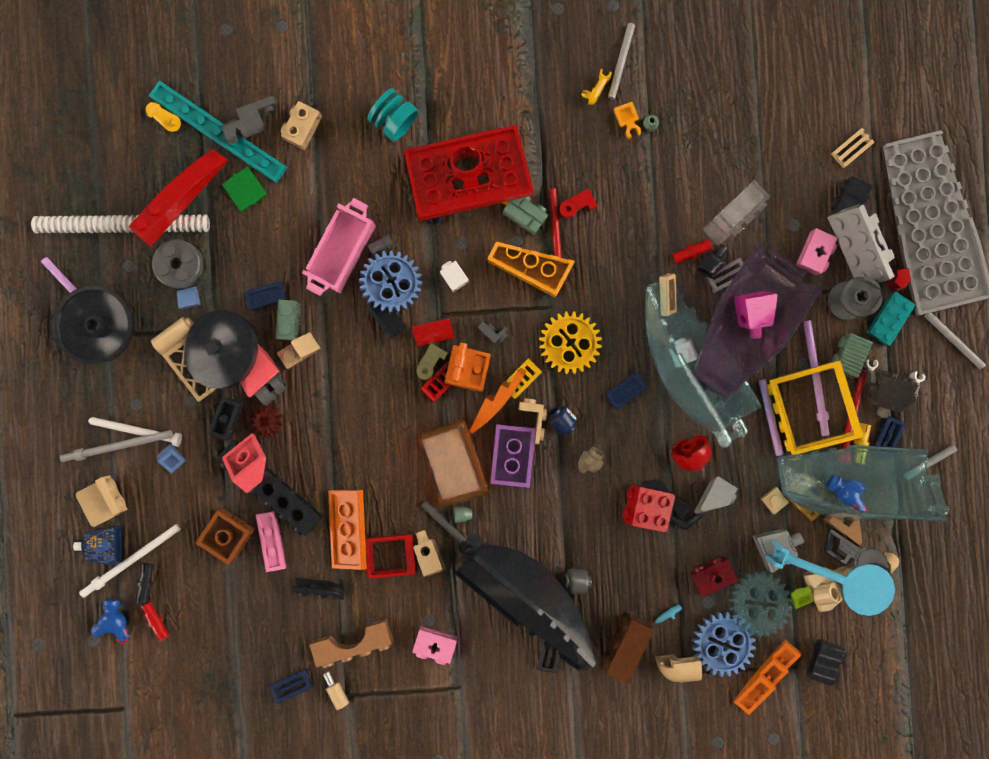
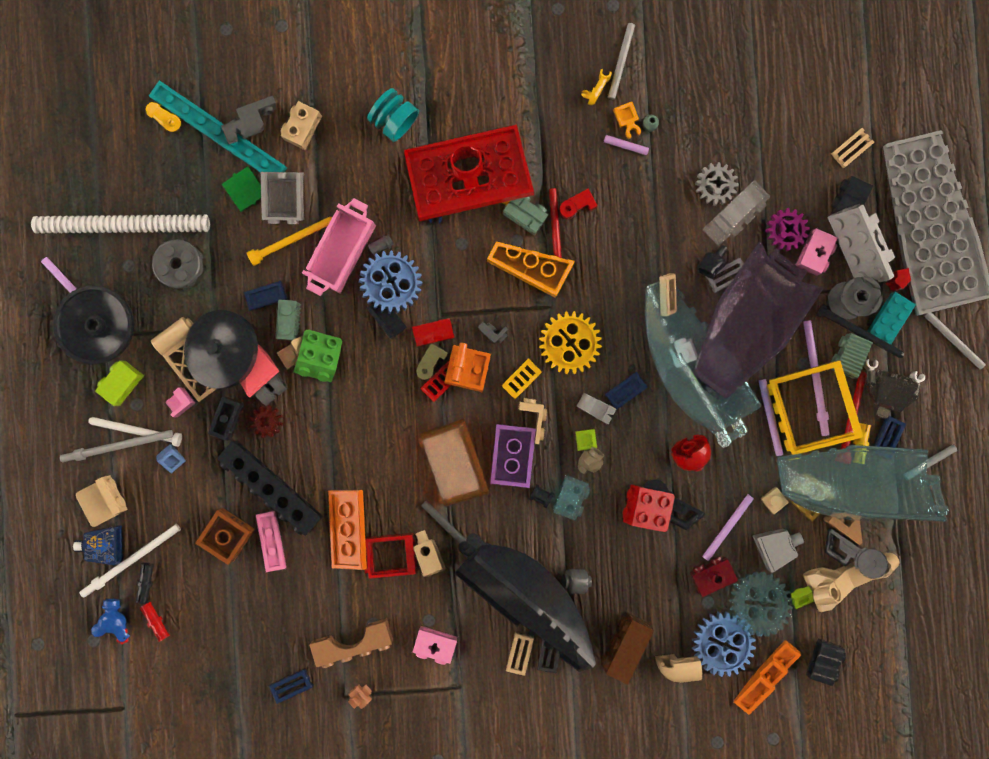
(118, 383): none -> lime brick
(176, 197): red slope -> none
(180, 402): none -> bright pink panel
(188, 298): medium blue slope -> none
(246, 463): coral slope -> none
(256, 256): none -> yellow piece
(282, 197): none -> window
(318, 356): none -> bright green bracket
(322, 591): black piece -> none
(335, 692): tan piece -> none
(359, 696): none -> nougat gear
(453, 275): white brick -> none
(462, 514): sand green hose -> none
(493, 404): orange slope -> none
(523, 637): none -> tan tile
(541, 496): none -> black bush
(561, 420): dark blue head -> none
(571, 497): none -> clear light blue brick
(585, 439): none -> lime tile
(596, 408): none -> light grey leg
(626, 145): none -> lavender piece
(669, 614): medium azure helmet -> none
(692, 251): red pin -> none
(716, 496): light grey slope -> none
(718, 172): none -> light grey gear
(728, 527): none -> lavender bar
(755, 311): dark pink torso -> none
(781, 224): none -> magenta gear
(822, 311): none -> black bar
(848, 491): blue animal -> none
(864, 589): medium azure piece -> none

